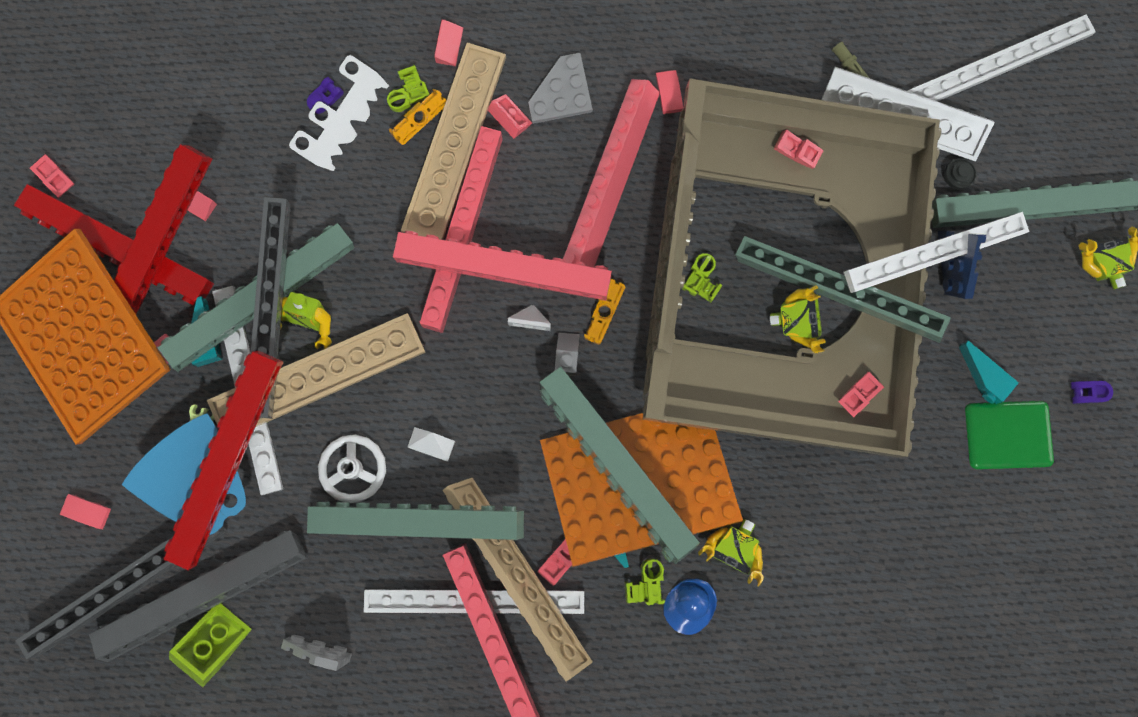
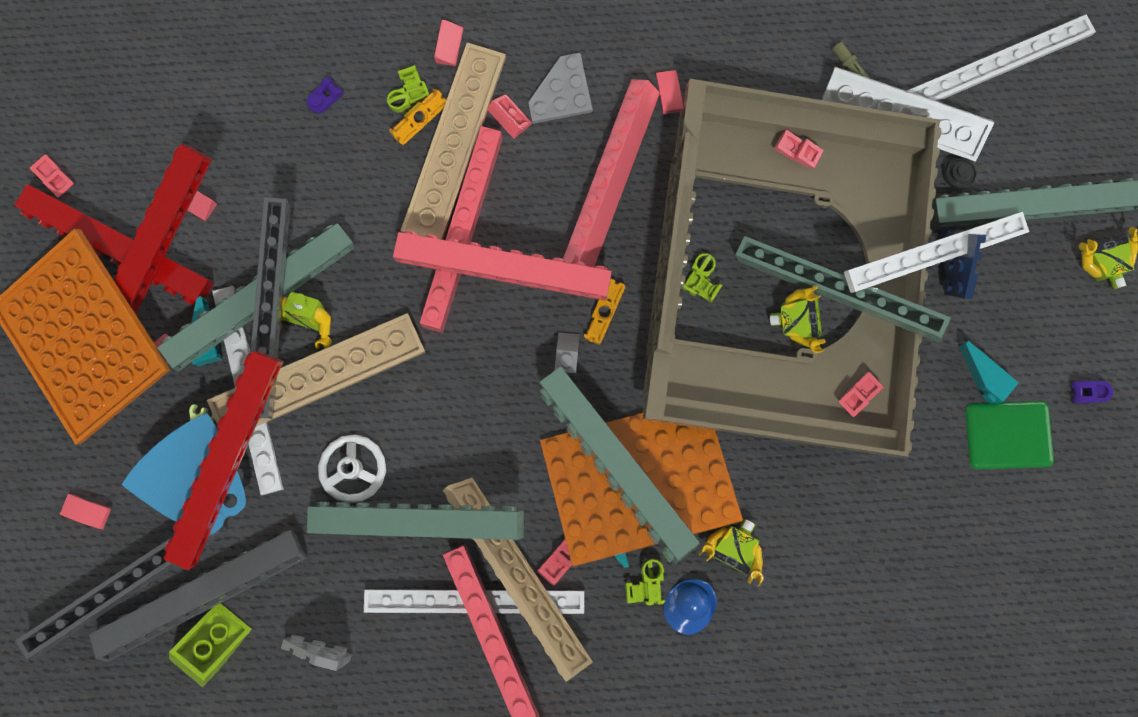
(337, 125): white piece -> none
(431, 444): white slope -> none
(530, 318): white slope -> none

